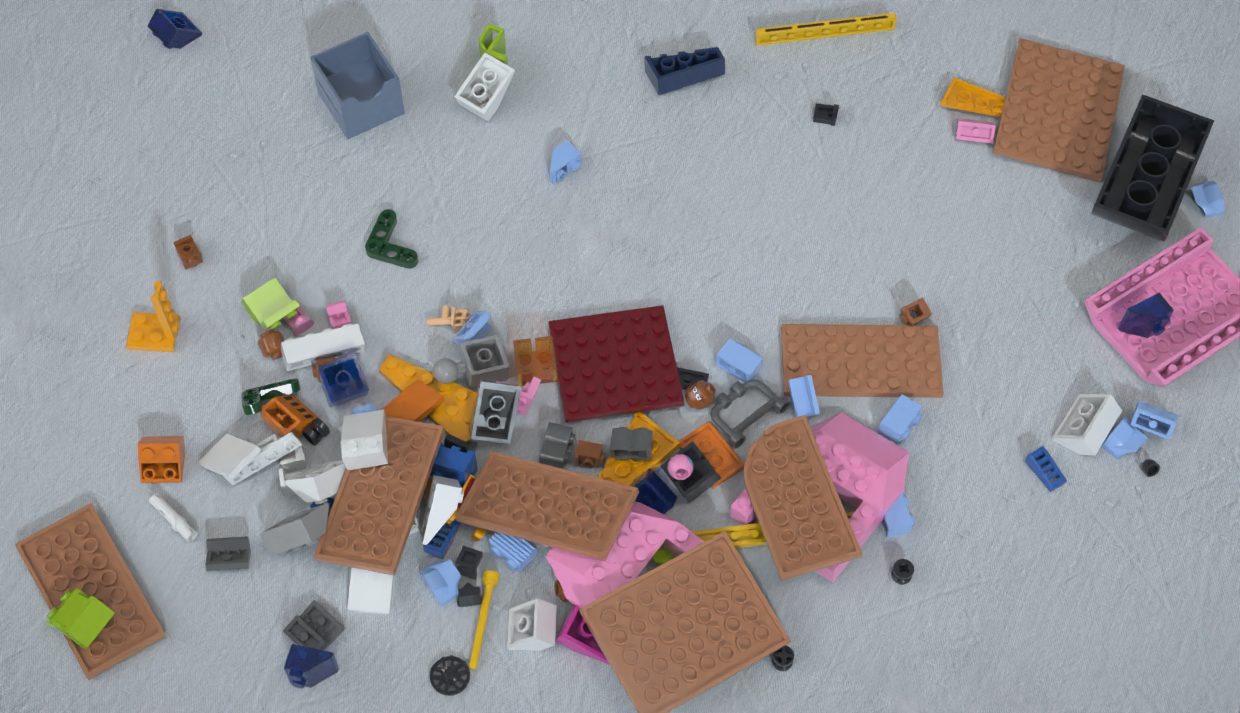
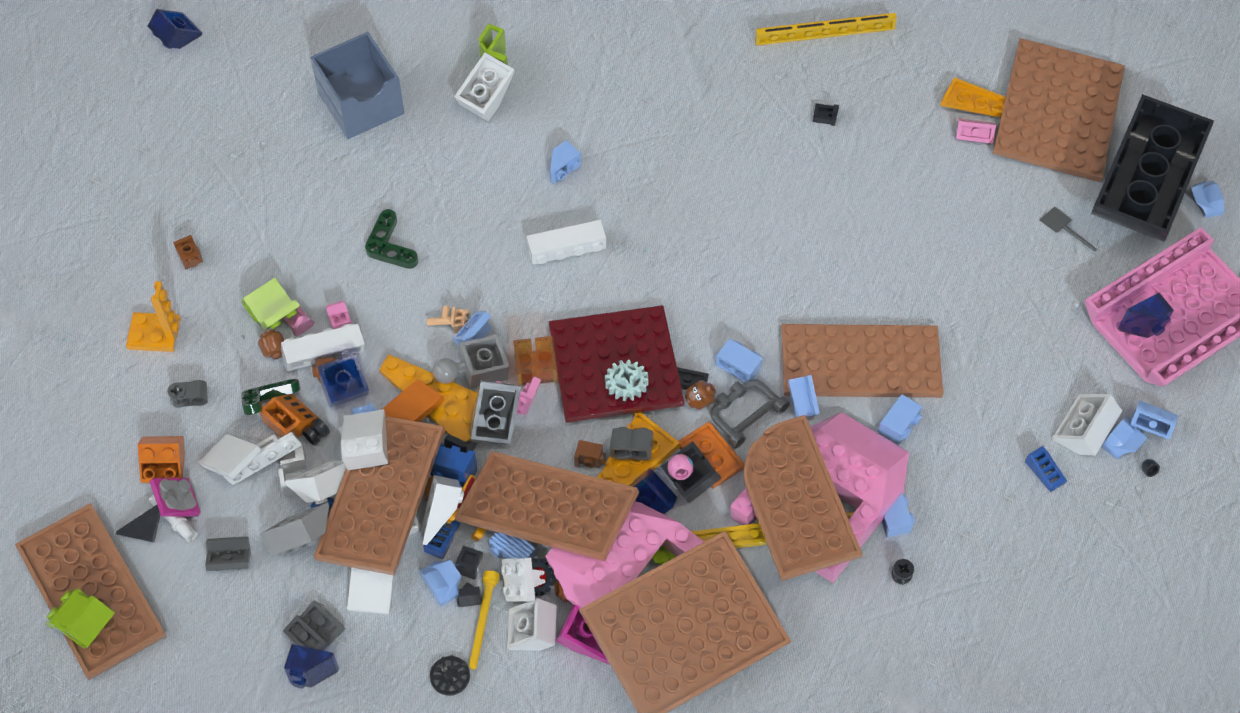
(142, 527): none -> black tile
(175, 497): none -> piece
(189, 394): none -> dark grey piece
(526, 578): none -> white plate
(556, 445): dark grey brick -> none
(566, 242): none -> white brick
(626, 380): none -> light aqua gear
(684, 69): dark blue wedge -> none
(784, 653): black wheel -> none
(919, 307): dark orange brick -> none
(1057, 220): none -> dark grey piece

